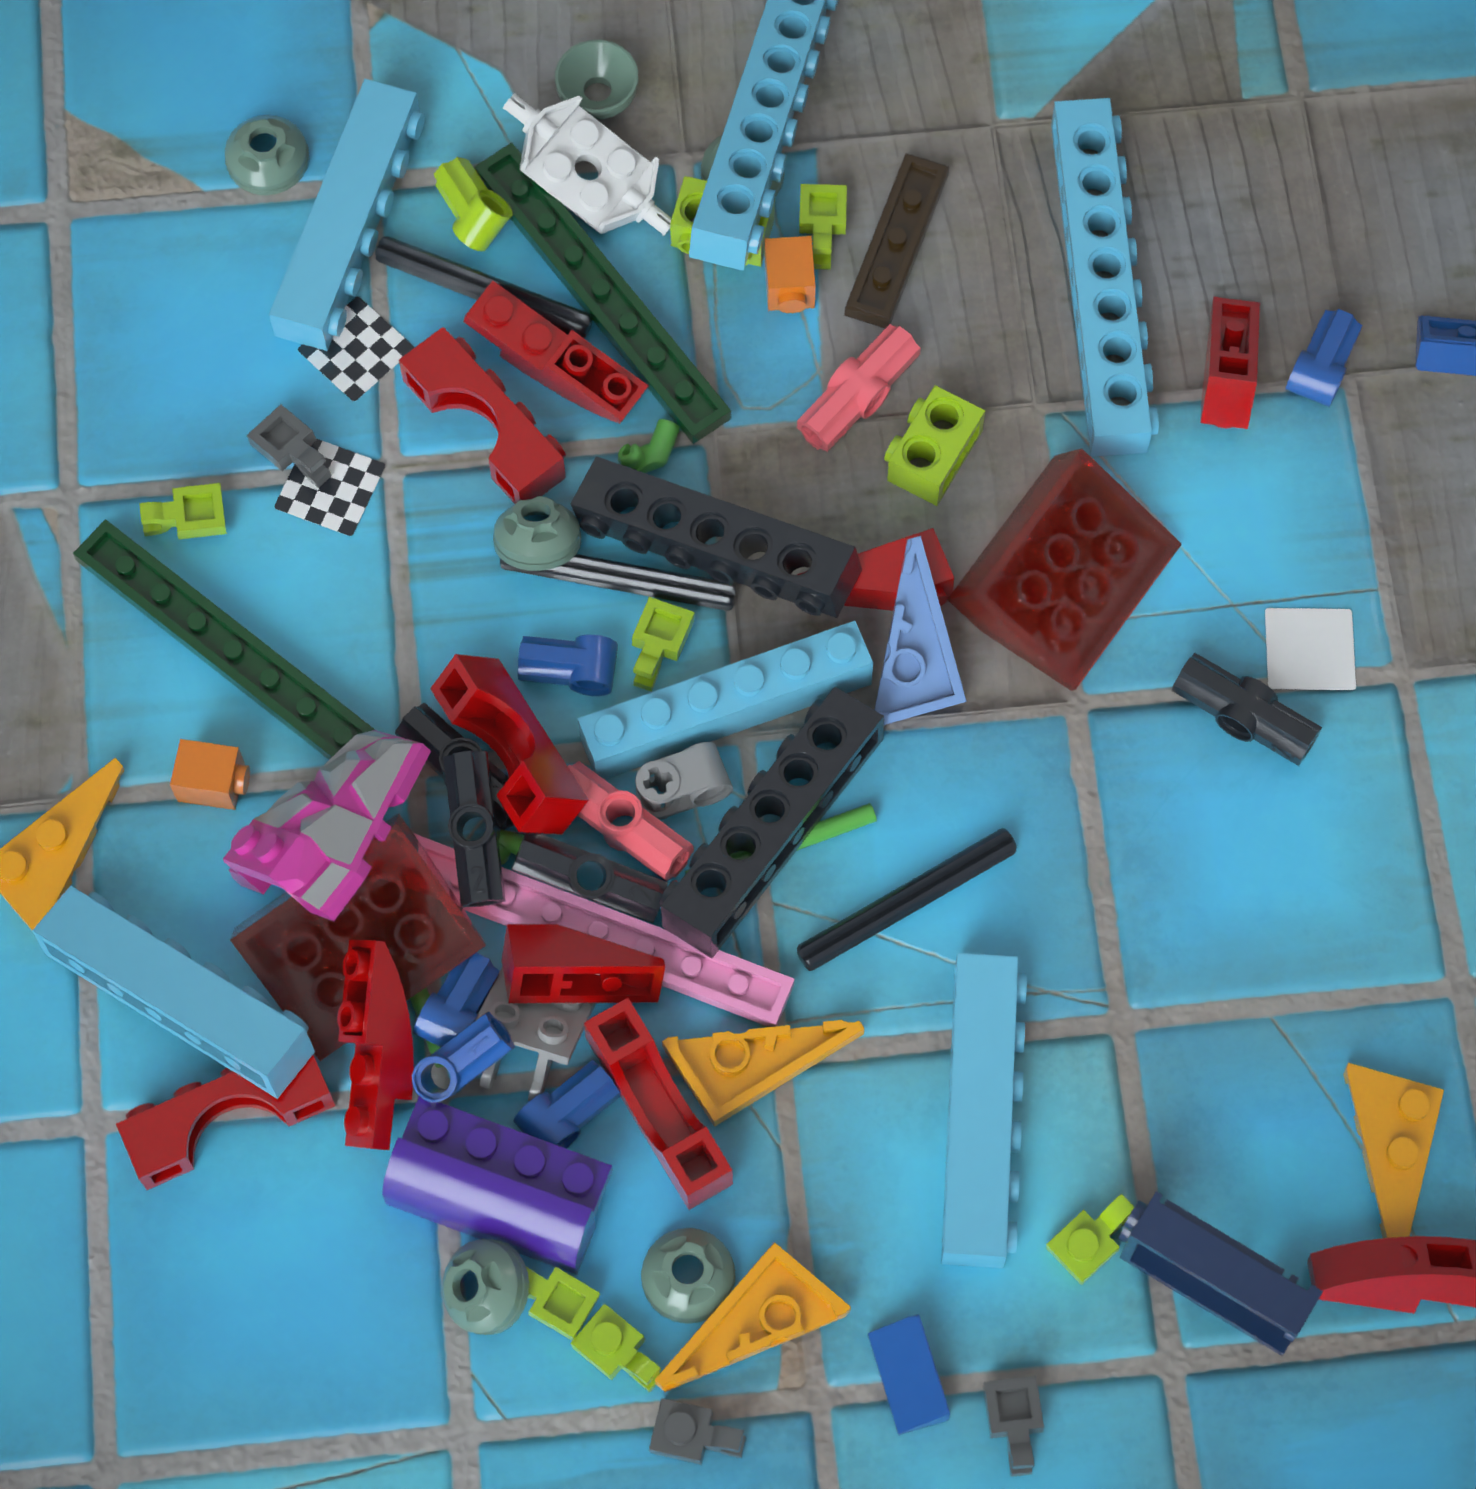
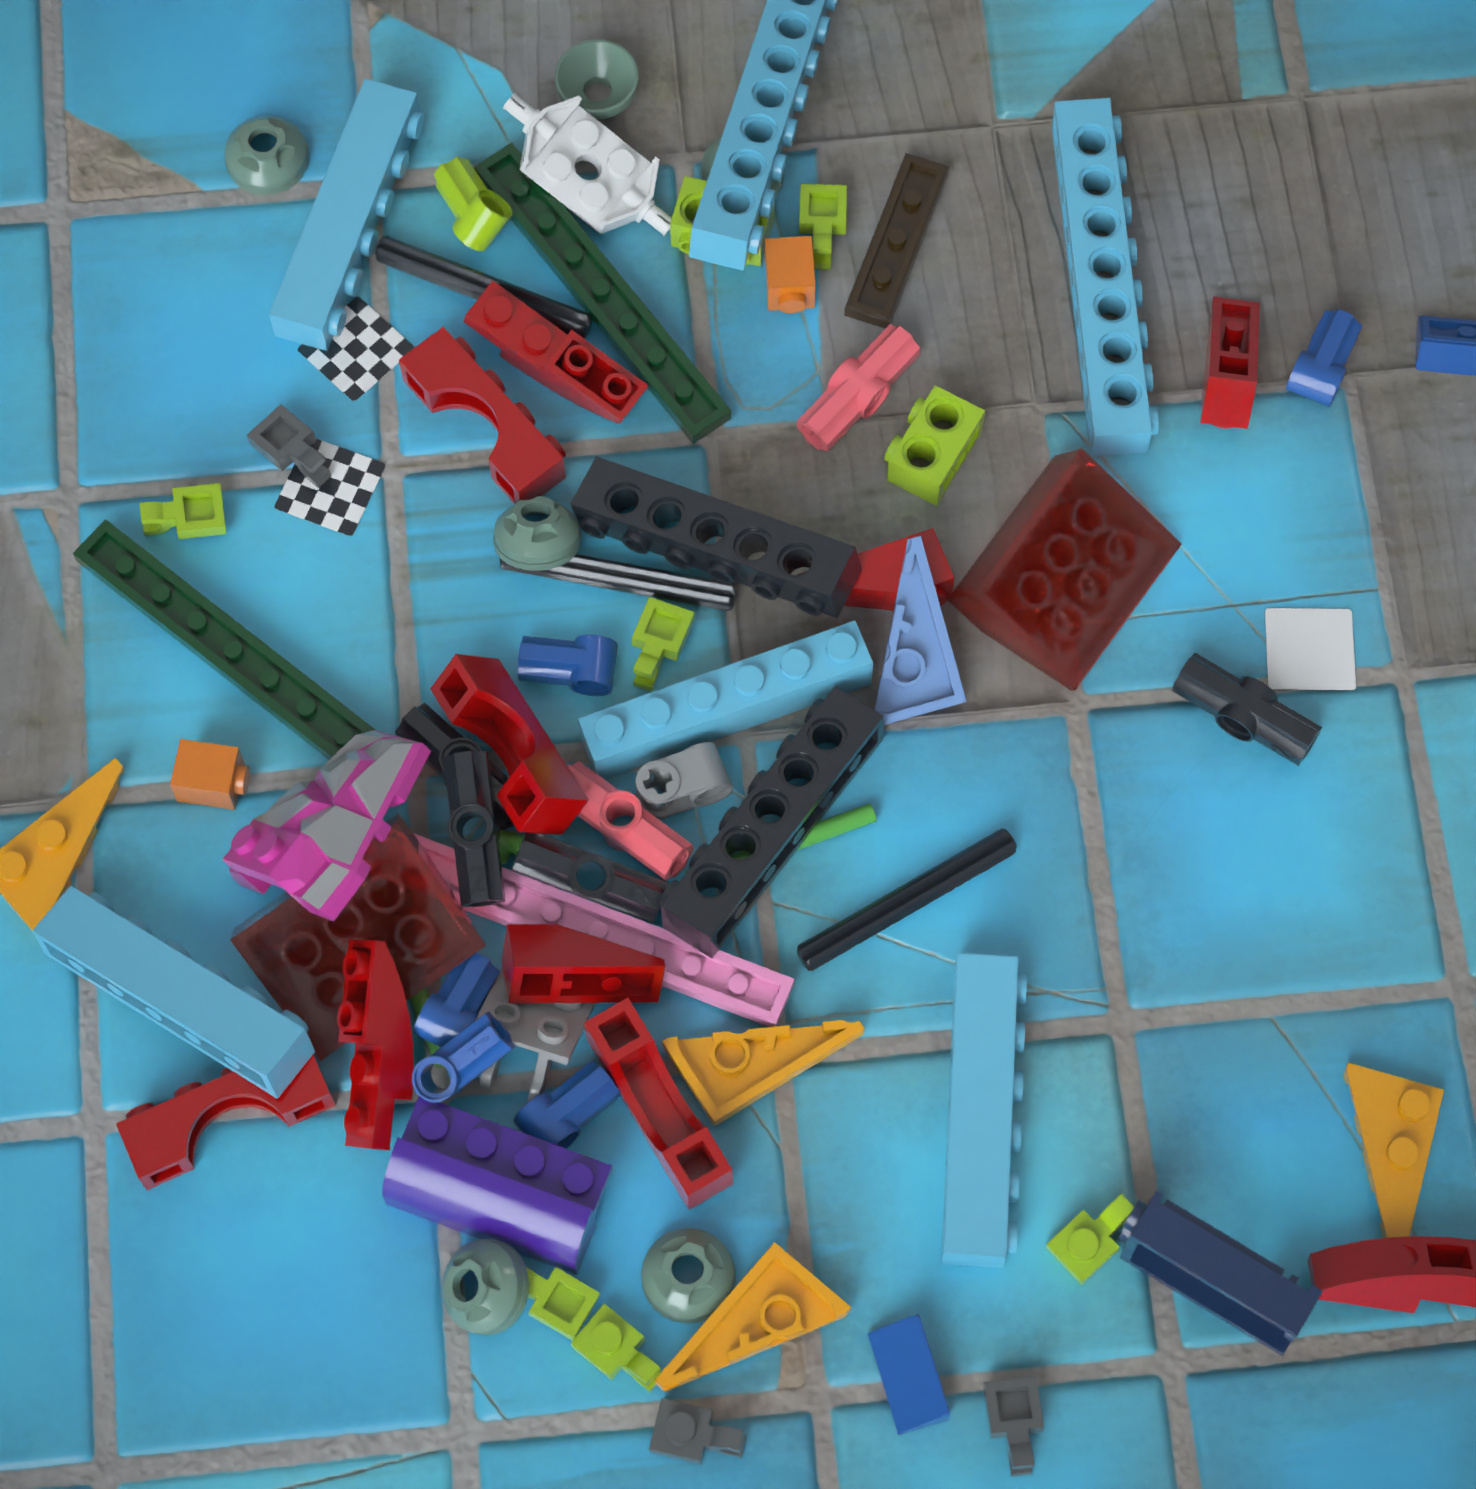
(652, 455): bright green arm -> none

